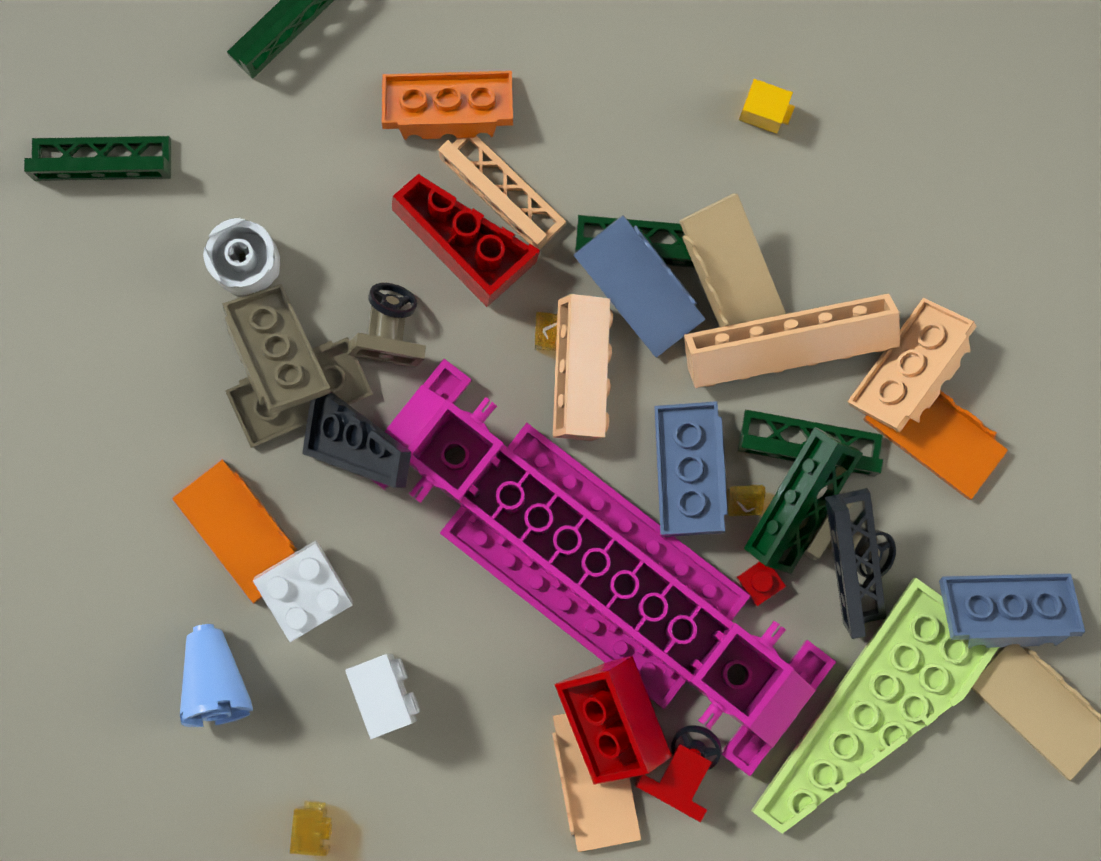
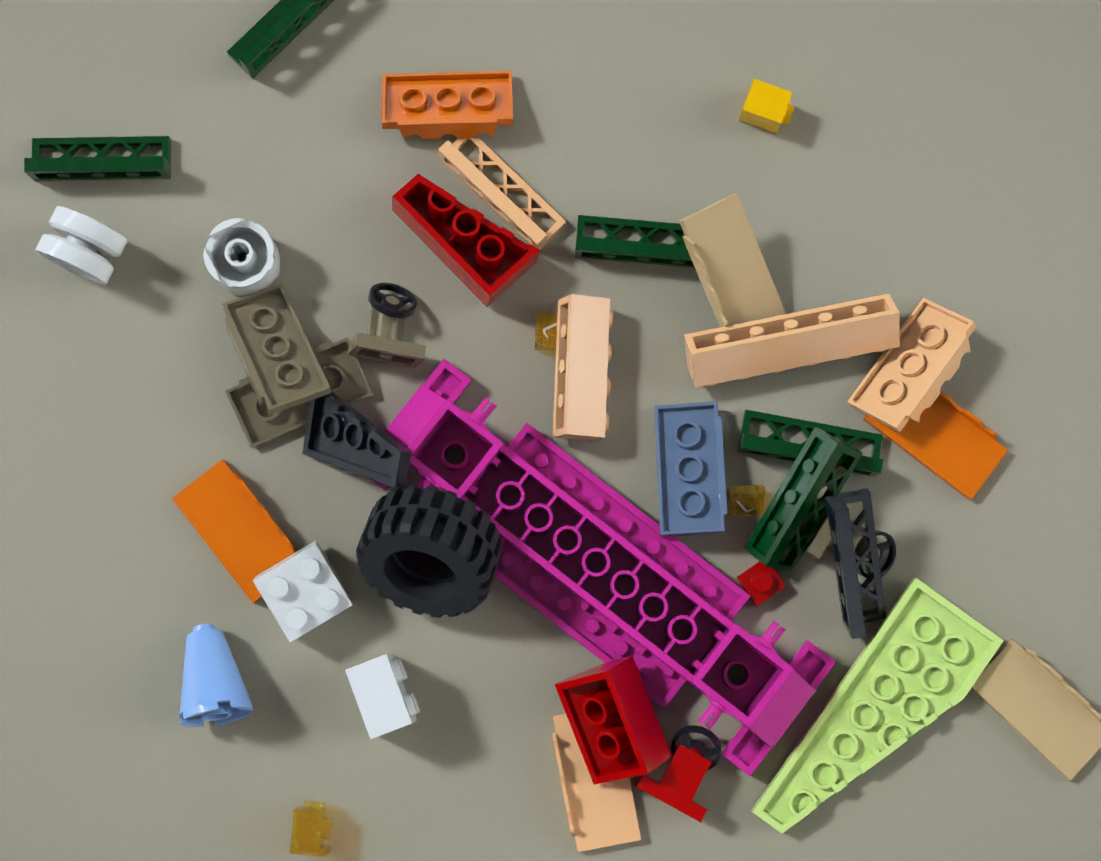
(83, 241): none -> white wheel
(429, 551): none -> black tyre
(640, 285): sand blue piece -> none
(1011, 609): sand blue piece -> none

